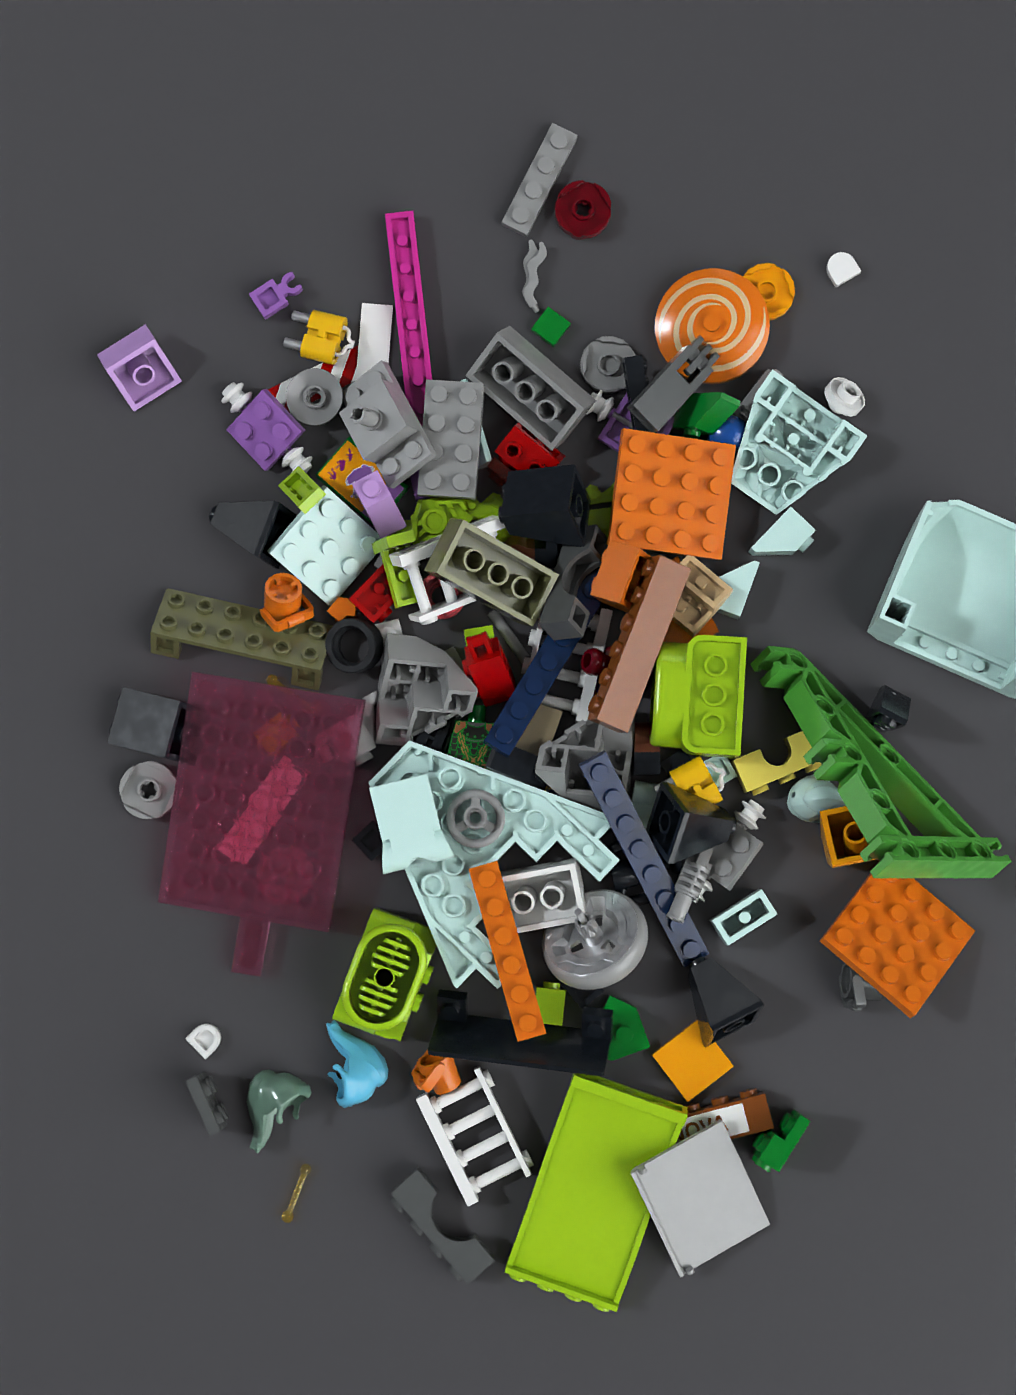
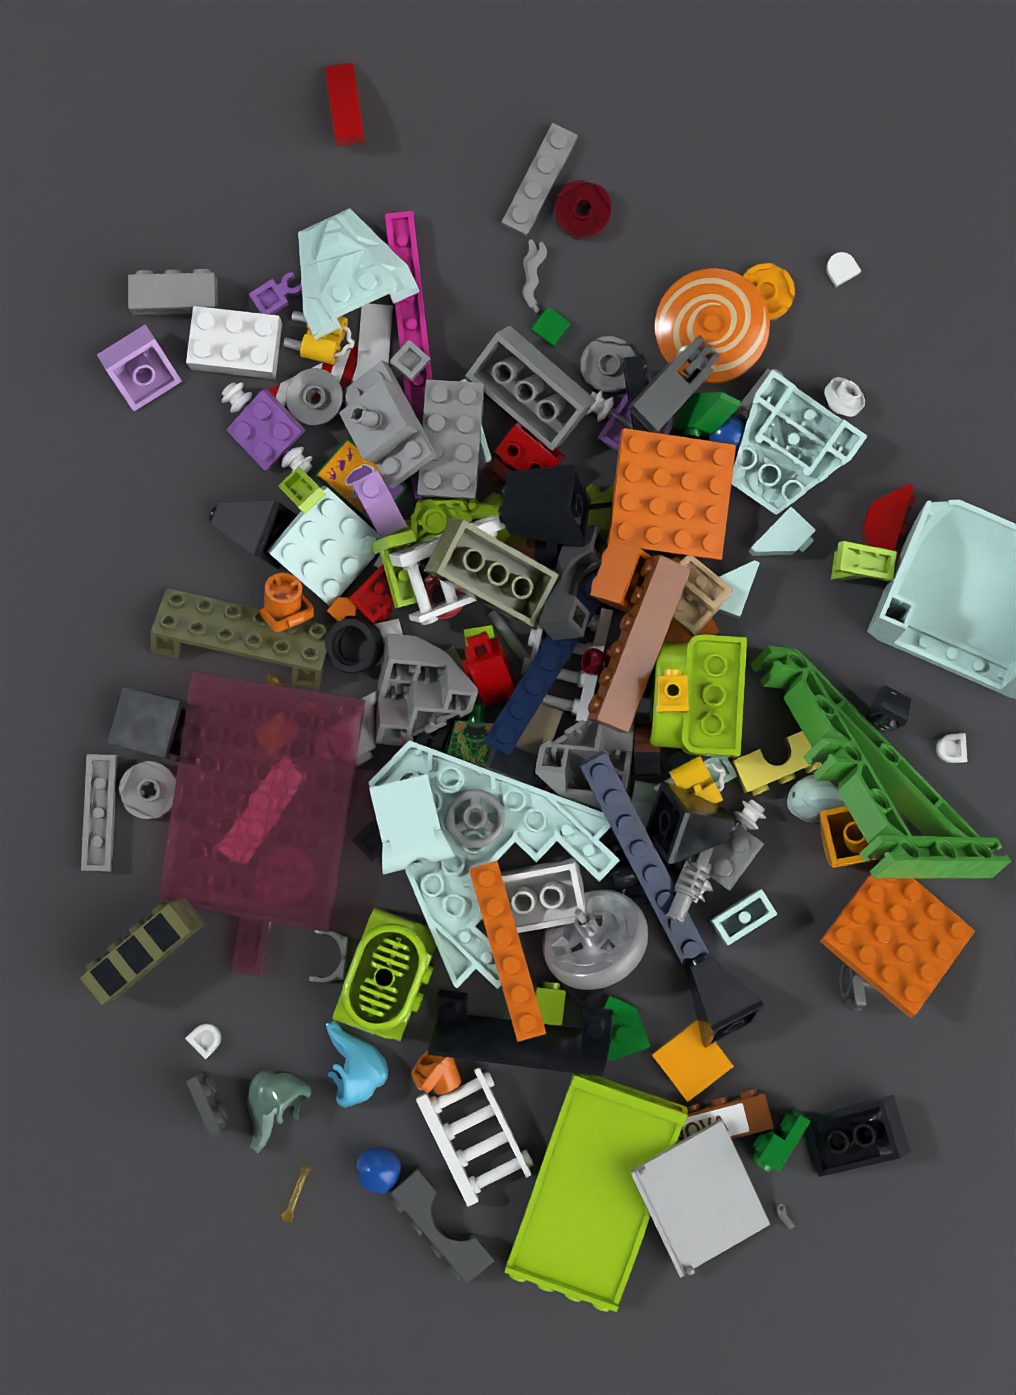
(99, 812): none -> light grey plate
(143, 950): none -> brick
(171, 292): none -> light grey brick
(234, 342): none -> white brick
(340, 973): none -> light grey cap
(344, 104): none -> red slope
(346, 269): none -> light aqua wedge
(378, 1170): none -> blue hair
(410, 360): none -> light grey plate
(669, 703): none -> yellow brick
(786, 1219): none -> light grey leg
(857, 1136): none -> black slope
(862, 561): none -> lime bracket
(885, 519): none -> red slope
(952, 748): none -> white tile

